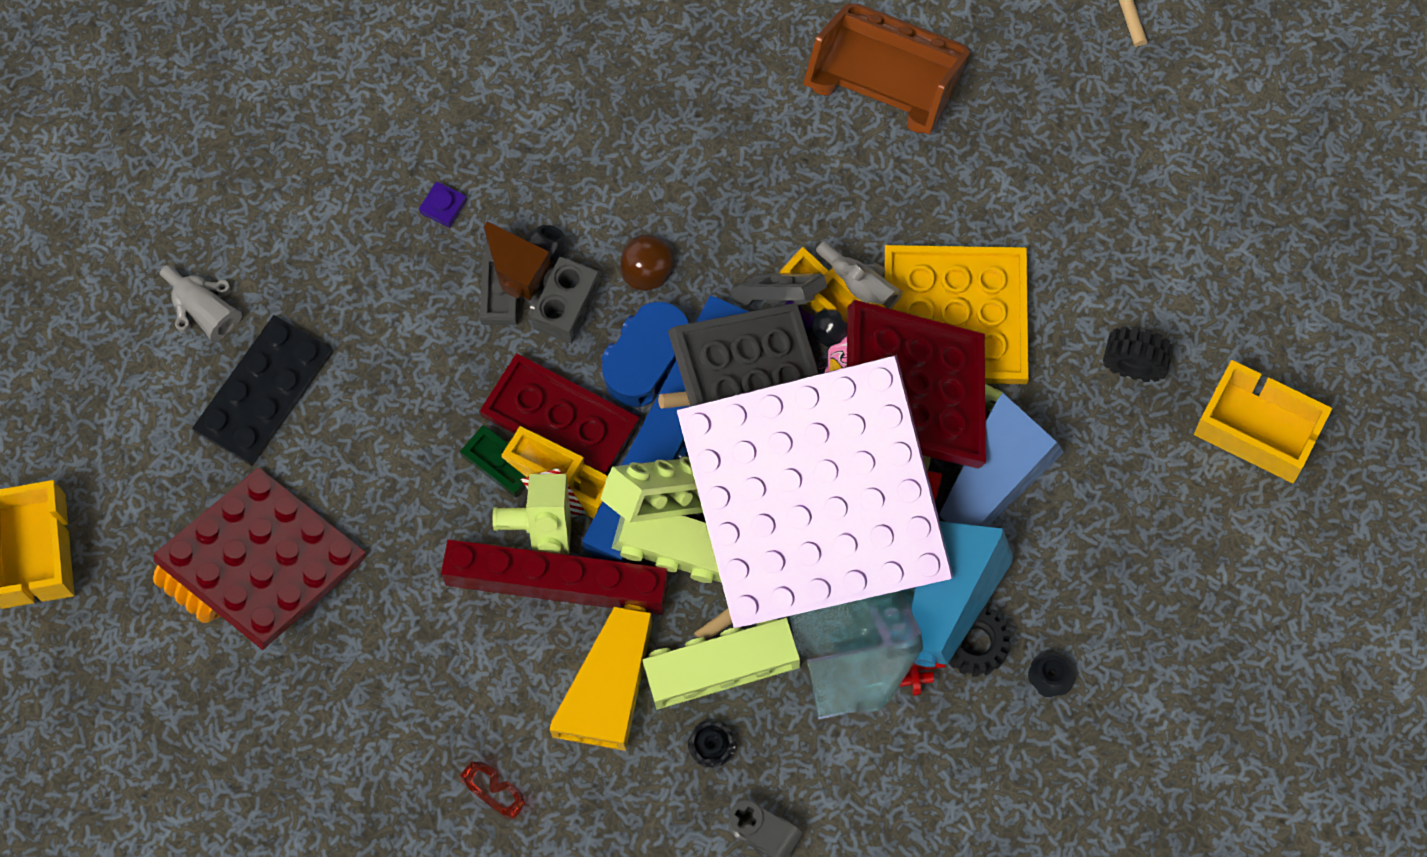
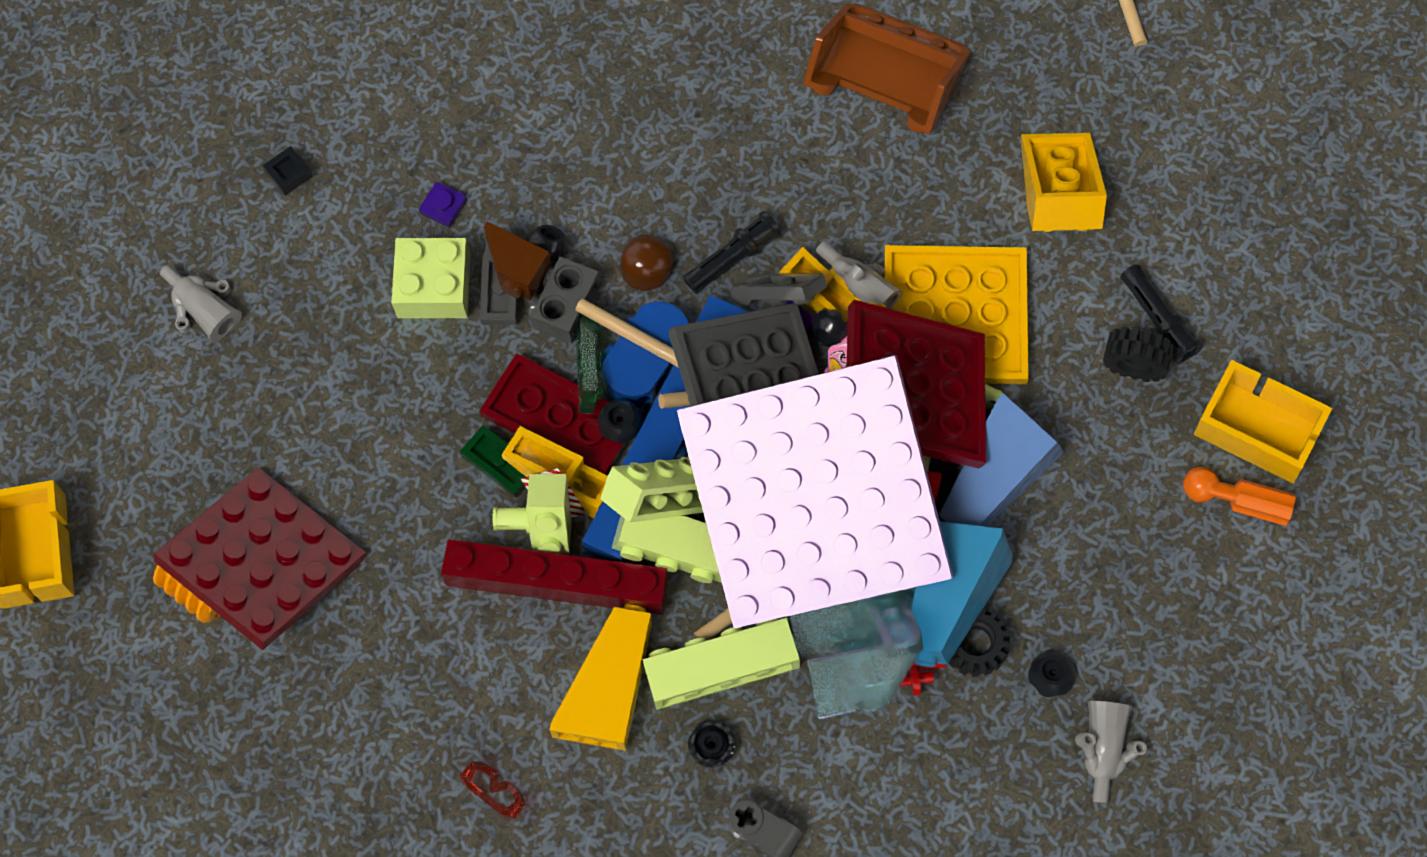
(262, 390): black plate -> none
(287, 170): none -> black plate
(431, 278): none -> yellowish green brick
(588, 364): none -> clear green plate
(622, 431): none -> black plate
(627, 331): none -> tan bar
(745, 243): none -> black pin
(1062, 182): none -> yellow slope
(1105, 745): none -> light grey piece
(1167, 323): none -> black pin
(1244, 497): none -> orange piece

